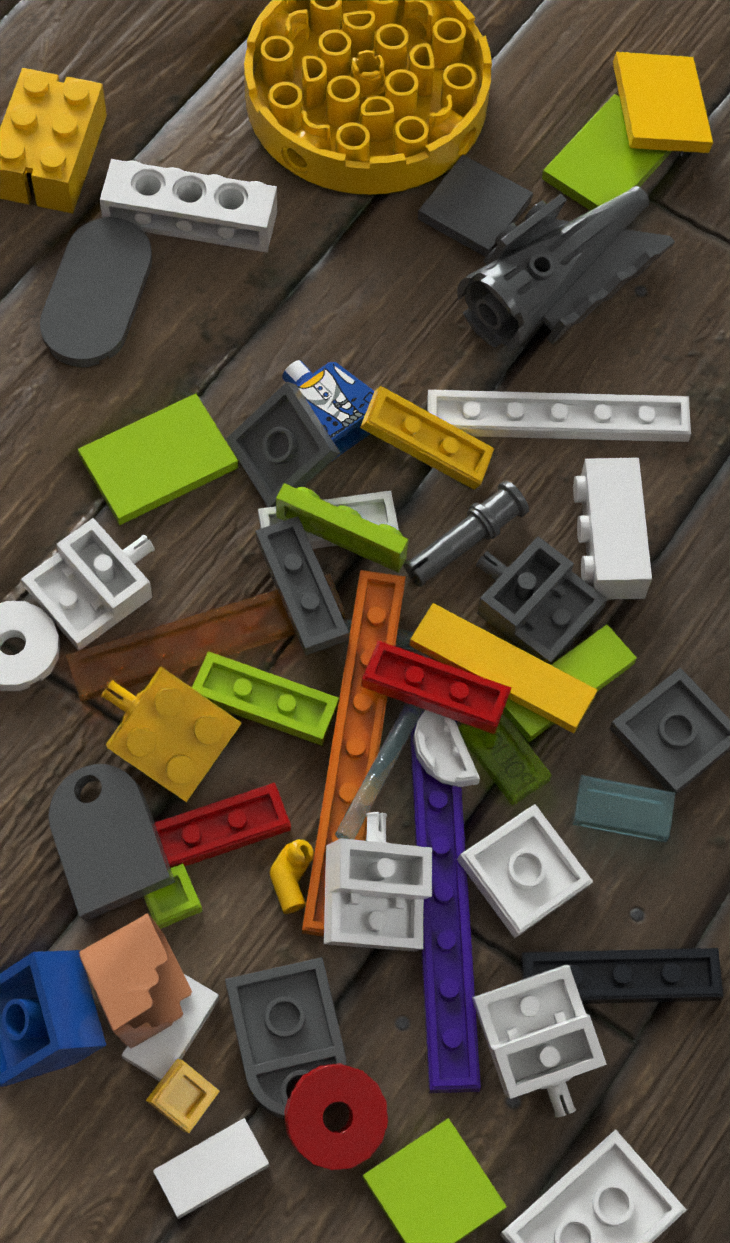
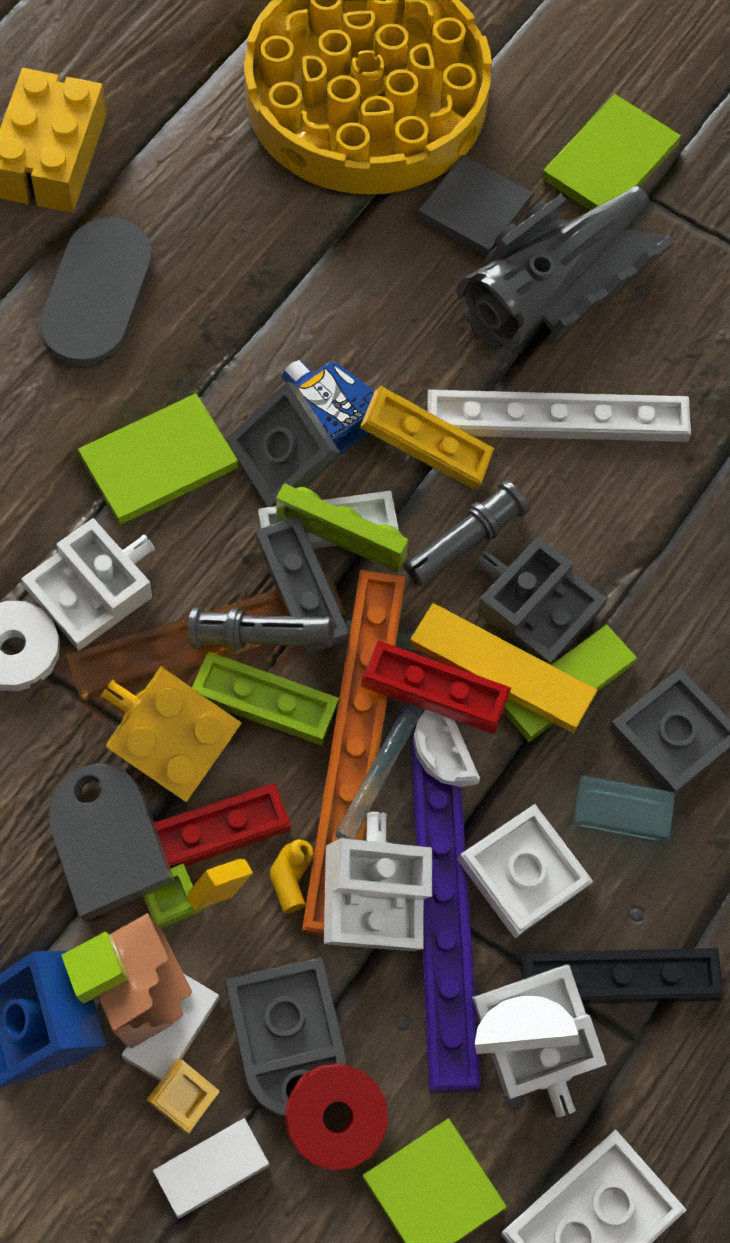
(94, 967): none -> lime tile
(205, 219): white brick -> none
(219, 884): none -> yellow tile
(238, 629): none -> dark grey pin
(507, 759): clear neon green tile -> none
(525, 1025): none -> white tile
(613, 528): white brick -> none
(662, 102): yellow tile -> none

